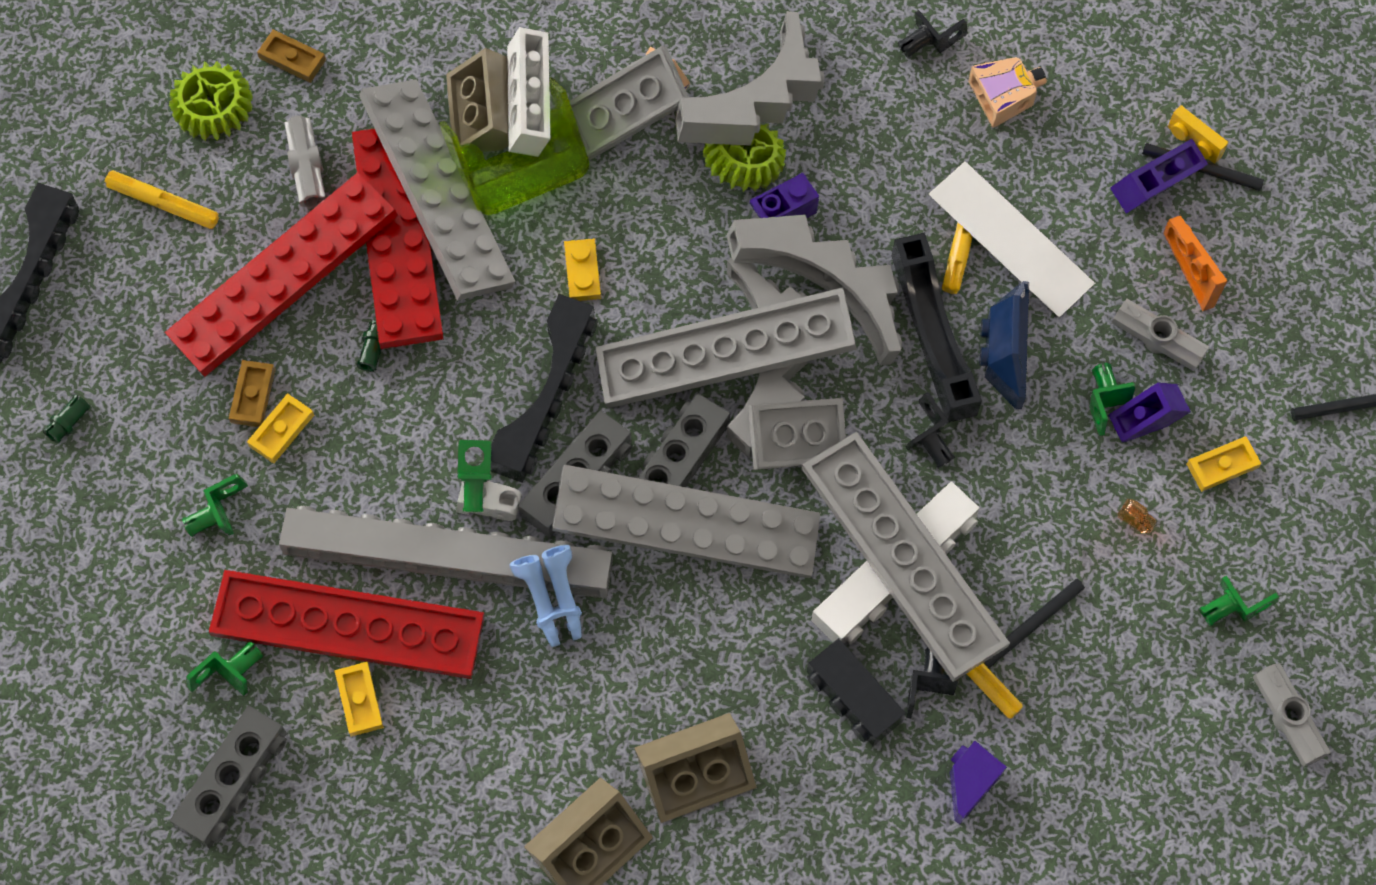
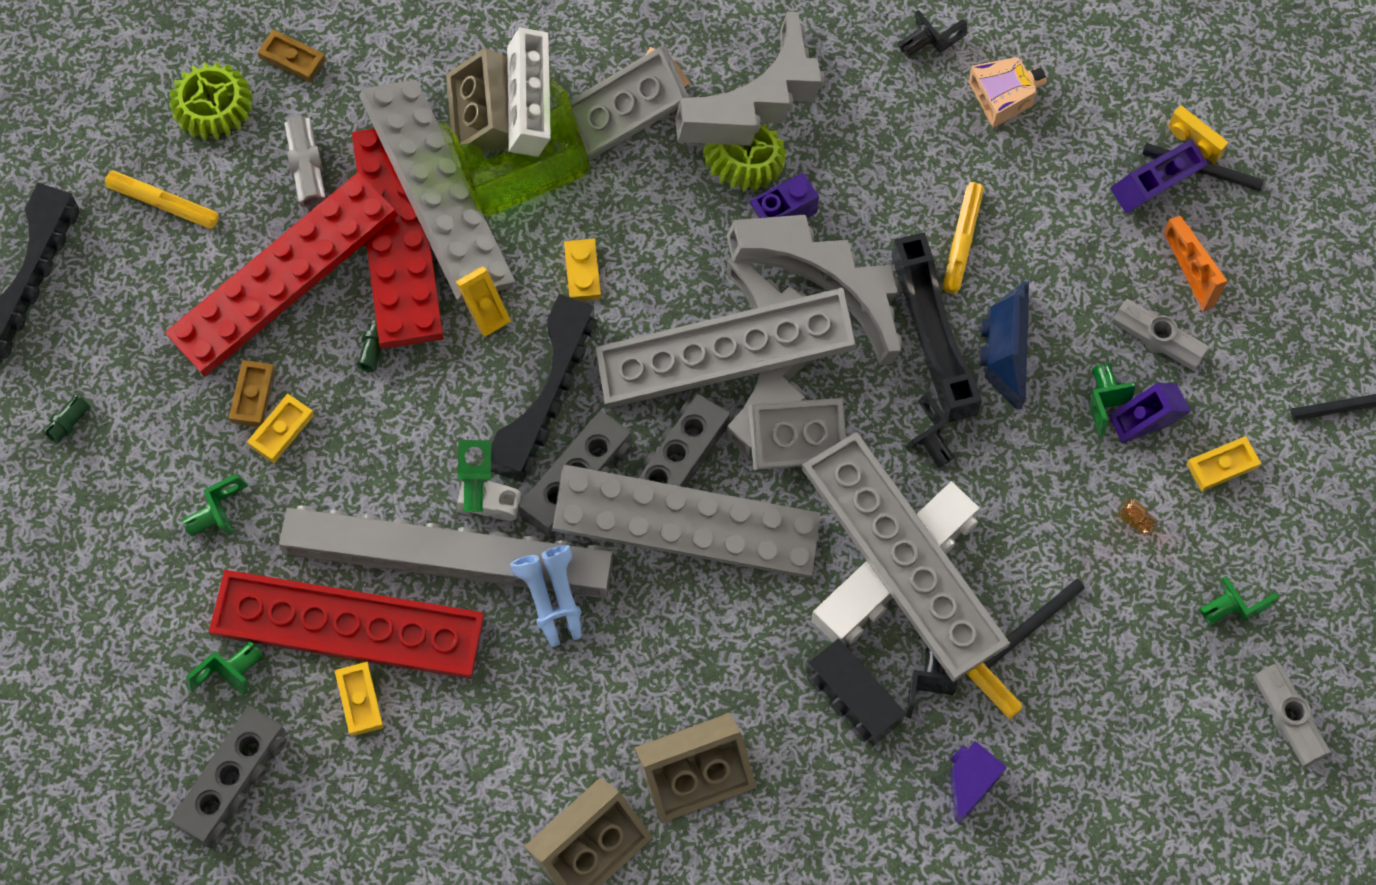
(483, 301): none -> yellow plate
(1011, 238): white sticker -> none

